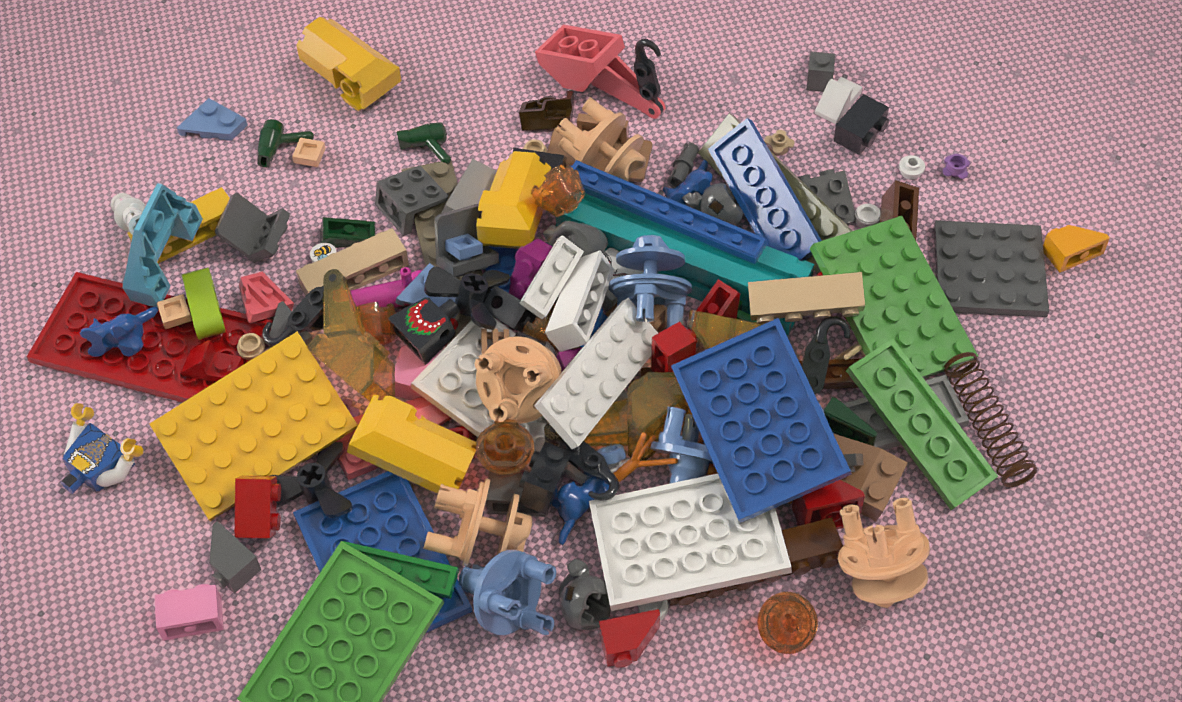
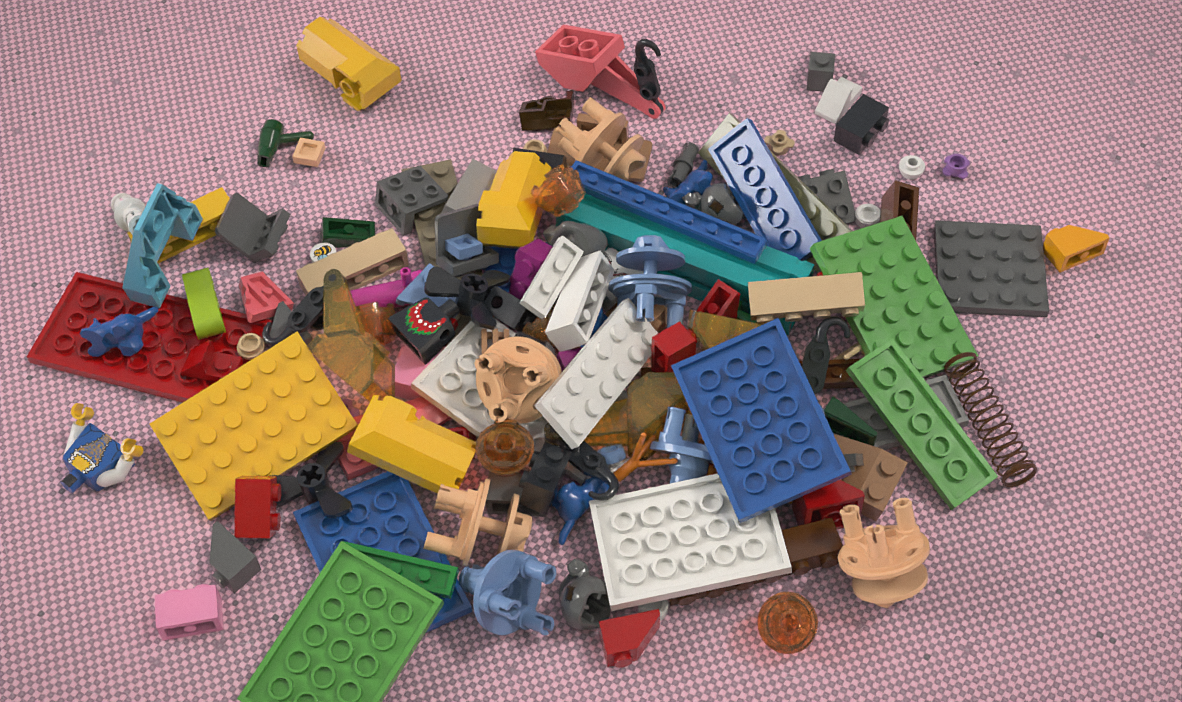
(174, 311): light nougat plate -> none
(213, 121): medium blue wing -> none
(426, 135): dark green piece -> none

